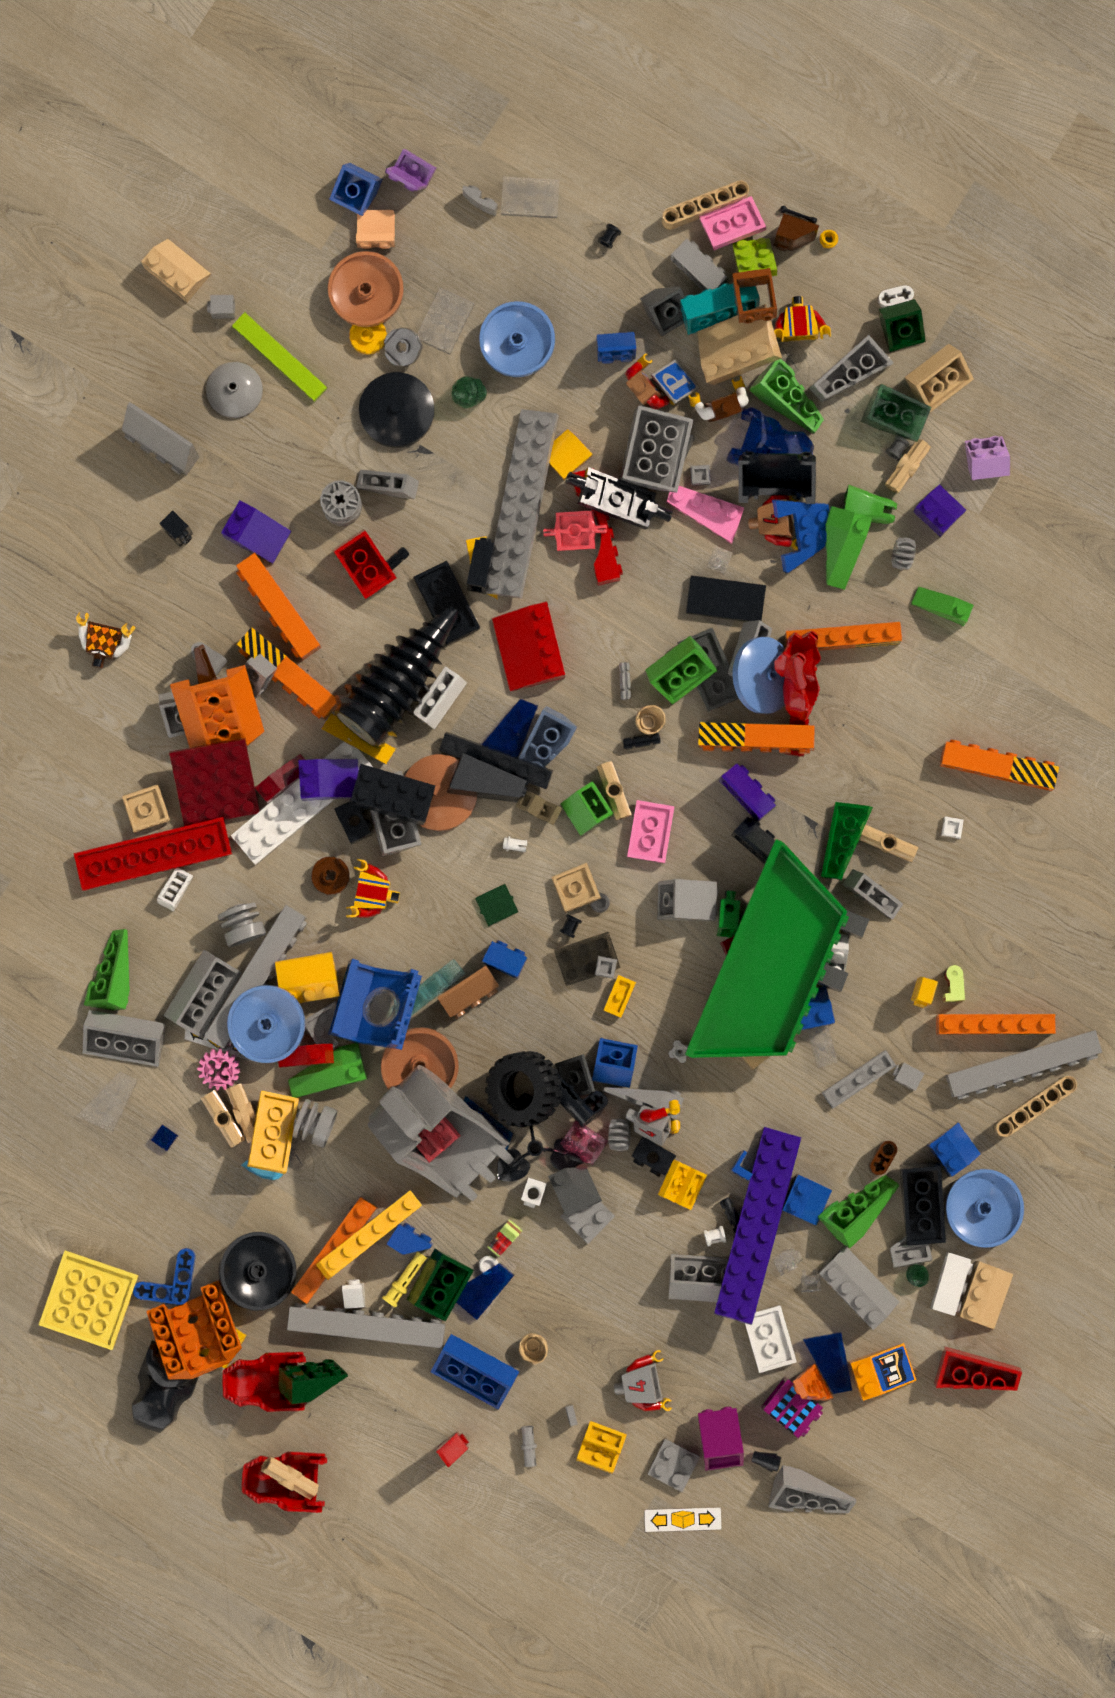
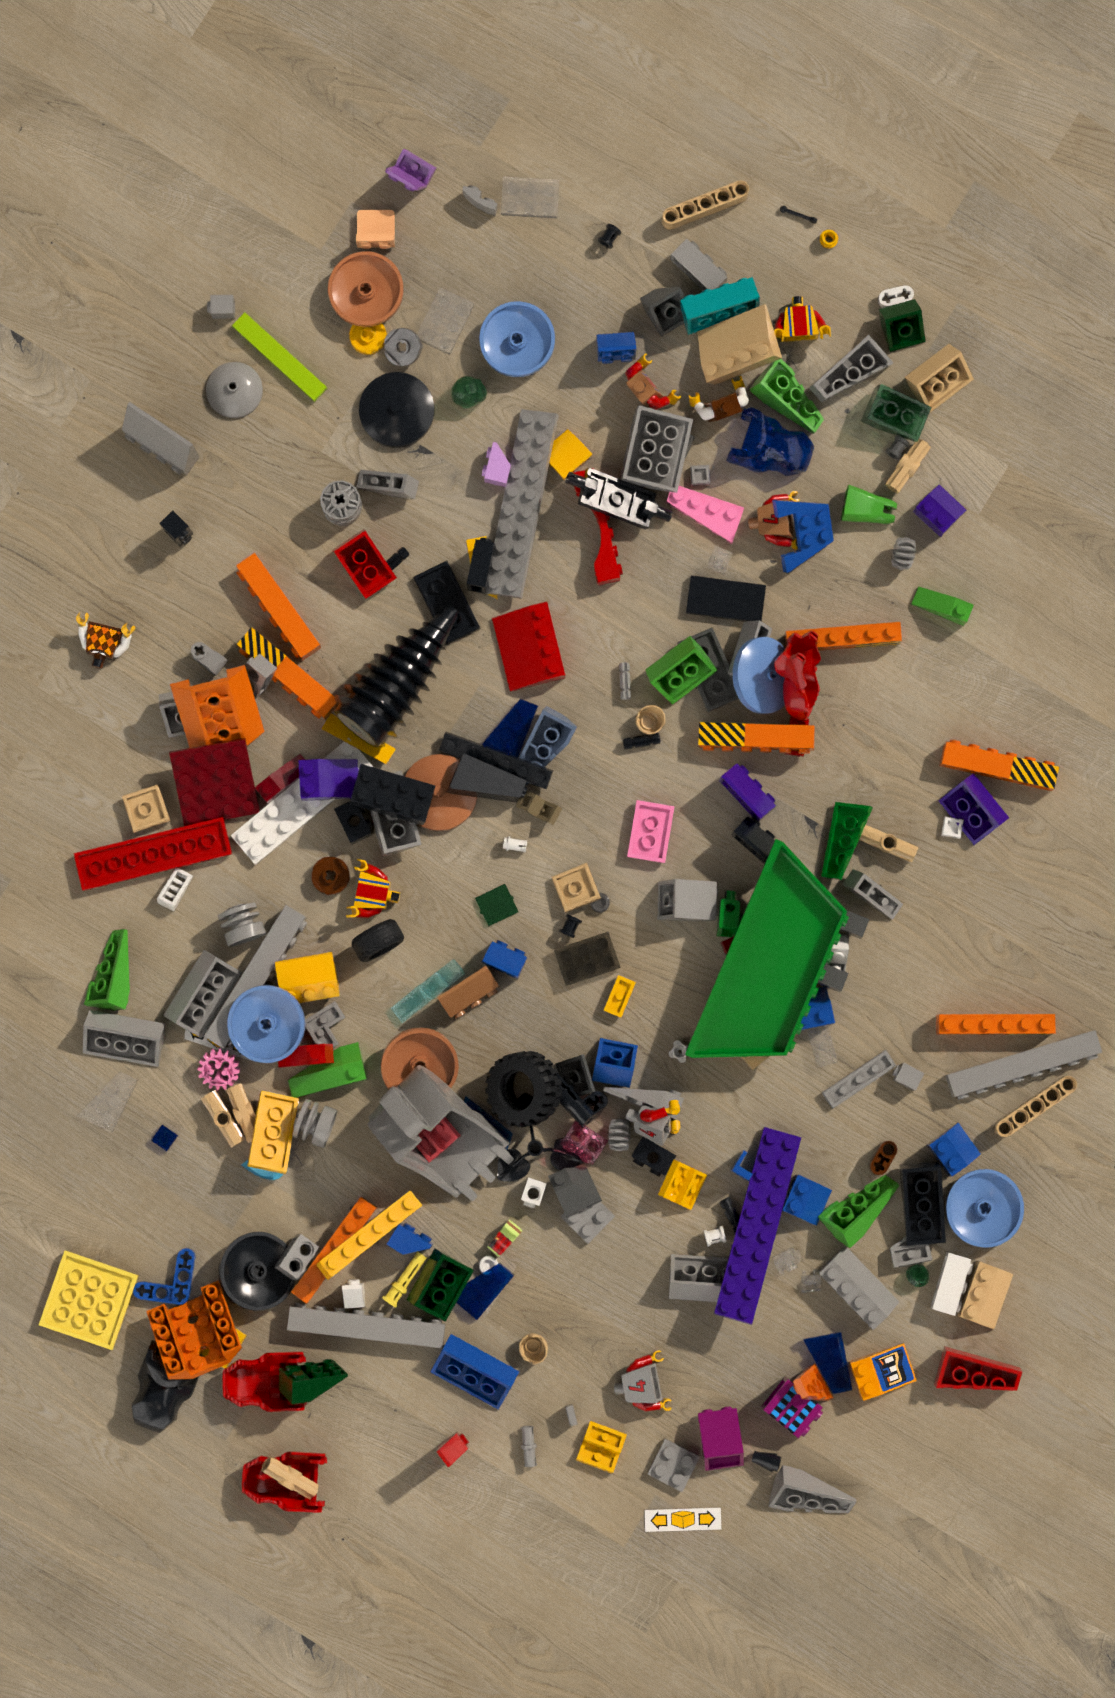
(175, 269): tan slope -> none
(203, 665): reddish brown slope -> none
(255, 532): dark purple slope -> none
(293, 1253): none -> light grey brick
(355, 188): blue slope -> none
(375, 1005): blue panel -> none
(377, 940): none -> black tyre
(440, 697): white brick -> none
(498, 467): none -> lavender slope
(575, 530): coral plate -> none
(586, 808): bright green slope -> none
(605, 967): light grey tile -> none
(609, 778): tan piece -> none
(675, 381): piece -> none
(732, 223): bright pink plate -> none
(749, 279): dark orange window -> none
(754, 255): lime plate -> none
(770, 1339): white plate -> none
(777, 475): black windscreen -> none
(794, 233): reddish brown slope -> none
(845, 539): bright green wedge -> none
(924, 992): yellow brick -> none
(955, 980): yellowish green leg -> none
(976, 807): none -> dark purple slope
(987, 457): lavender slope -> none

